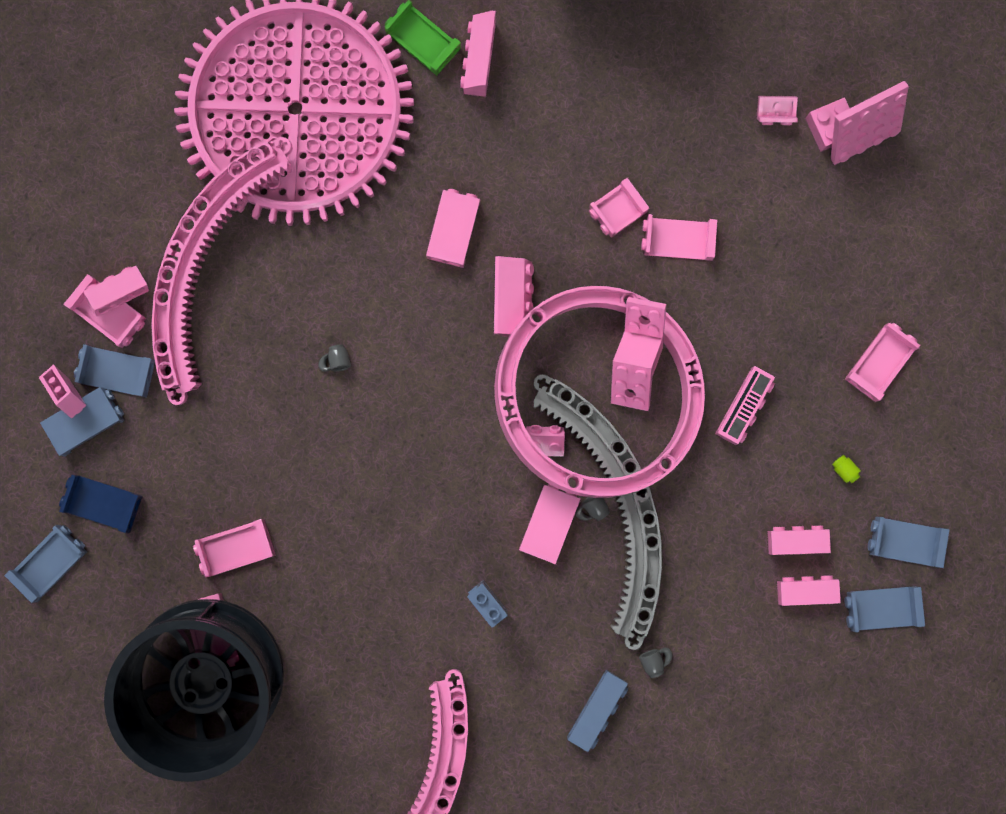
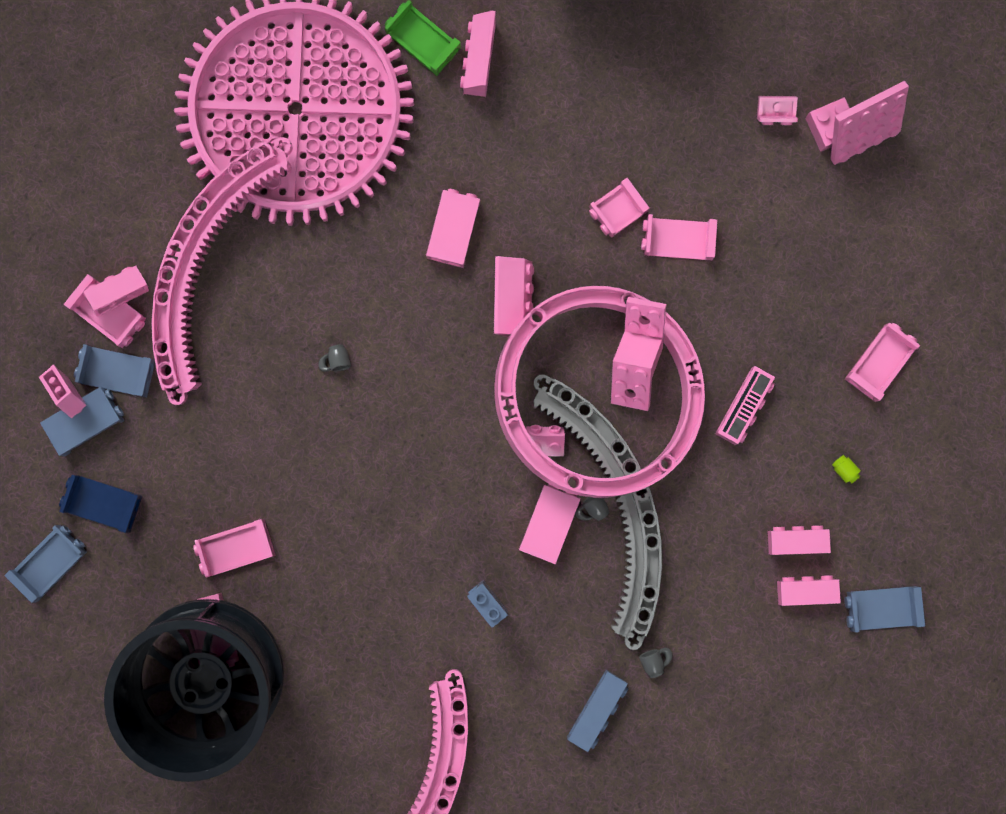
(908, 542): sand blue panel -> none

